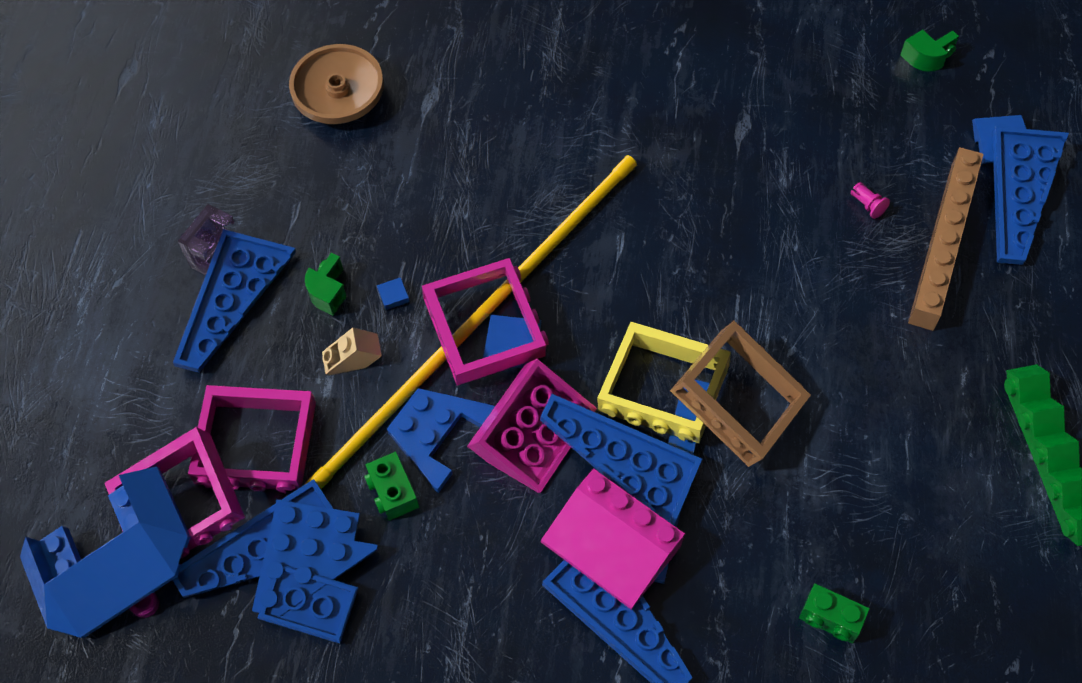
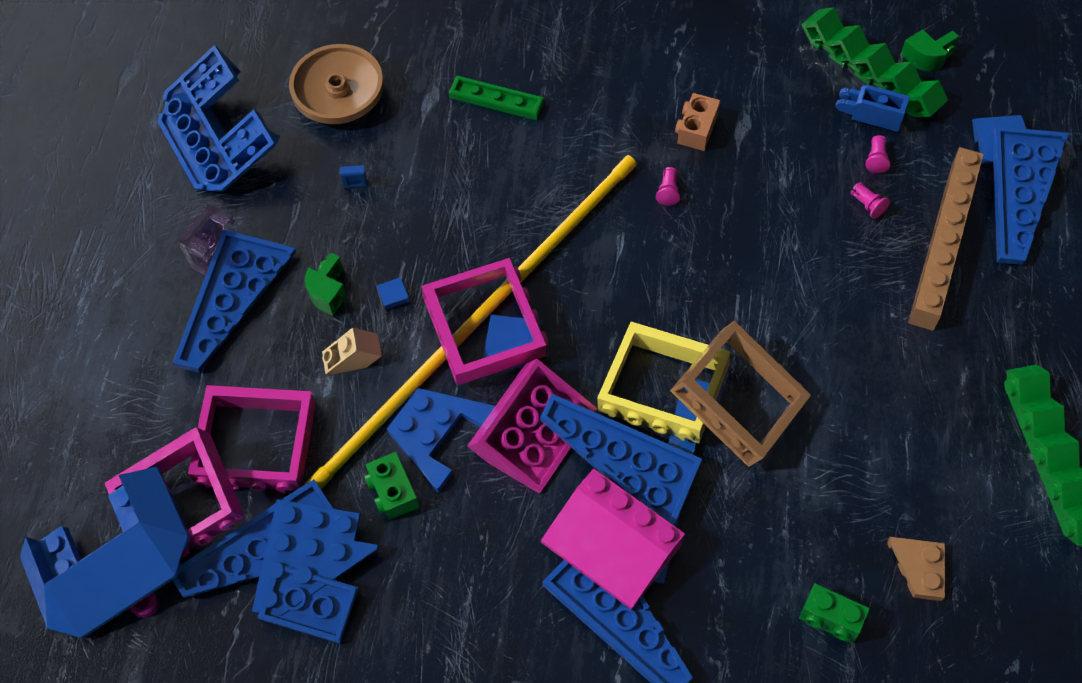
(198, 139): none -> blue slope
(353, 176): none -> blue tile
(496, 97): none -> green tile
(668, 190): none -> dark pink pin
(697, 122): none -> nougat brick
(873, 62): none -> green brick
(874, 106): none -> blue hinge
(878, 158): none -> dark pink pin
(922, 566): none -> medium nougat wing

